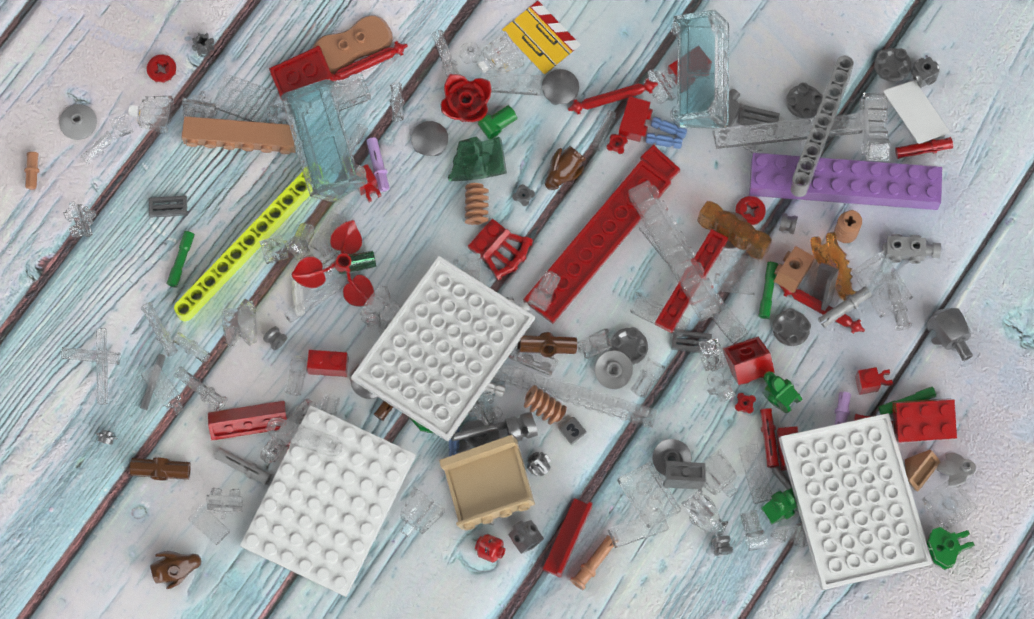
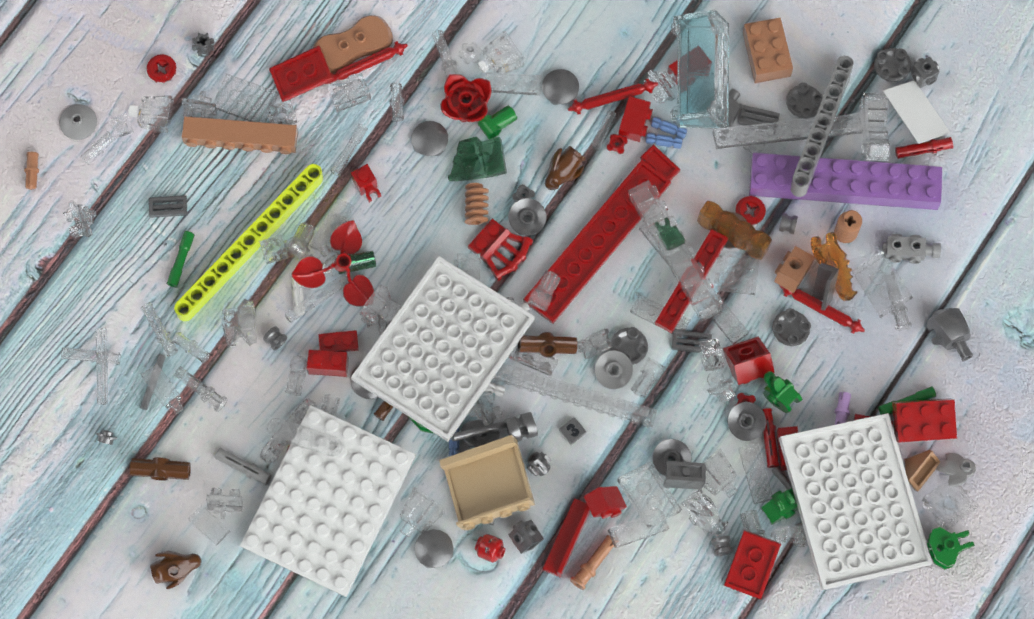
(244, 420): red panel -> none
(322, 141): windscreen -> none
(339, 341): none -> red plate
(378, 165): lavender axle -> none
(434, 548): none -> flat silver dish
(530, 208): none -> flat silver dish
(541, 37): yellow sticker -> none
(544, 404): nougat piece -> none
(605, 502): none -> red brick
(669, 235): none -> clear green plate
(738, 425): none -> flat silver dish
(752, 564): none -> red tile
(766, 302): green piece -> none
(767, 50): none -> nougat brick
(851, 302): light grey pin -> none
(870, 381): red brick -> none

